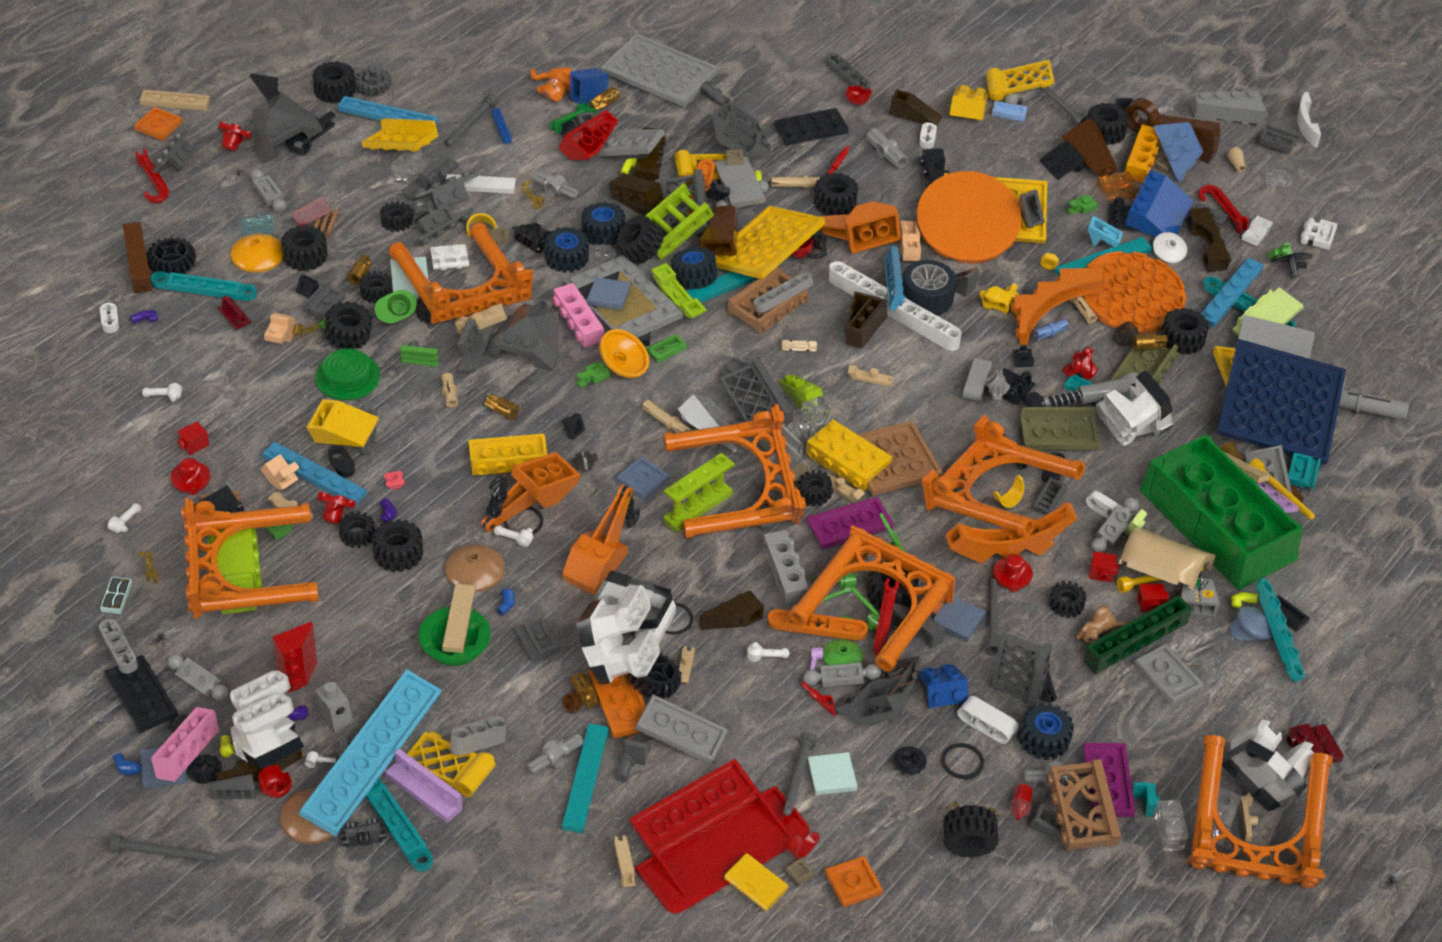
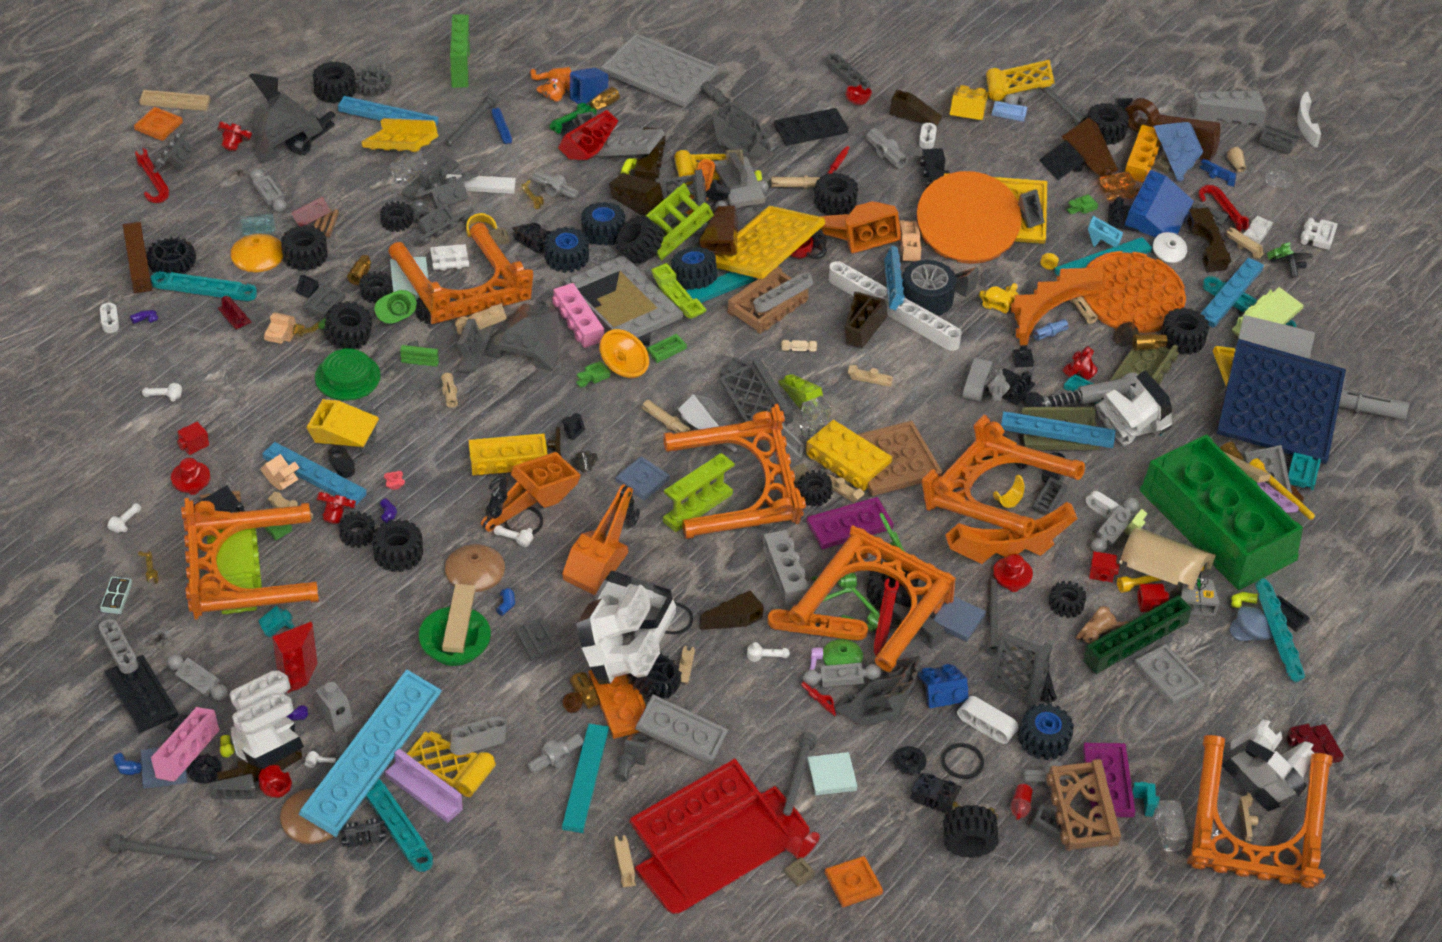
(275, 620): none -> teal bracket
(460, 51): none -> bright green arch
(498, 405): pearl gold hinge -> none
(555, 443): none -> dark brown piece
(609, 293): sand blue tile -> none
(734, 174): none -> flat silver panel
(756, 882): yellow piece -> none
(933, 788): none -> black hinge
(1058, 429): none -> dark azure plate
(1215, 170): none -> blue piece
(1244, 241): none -> tan piece

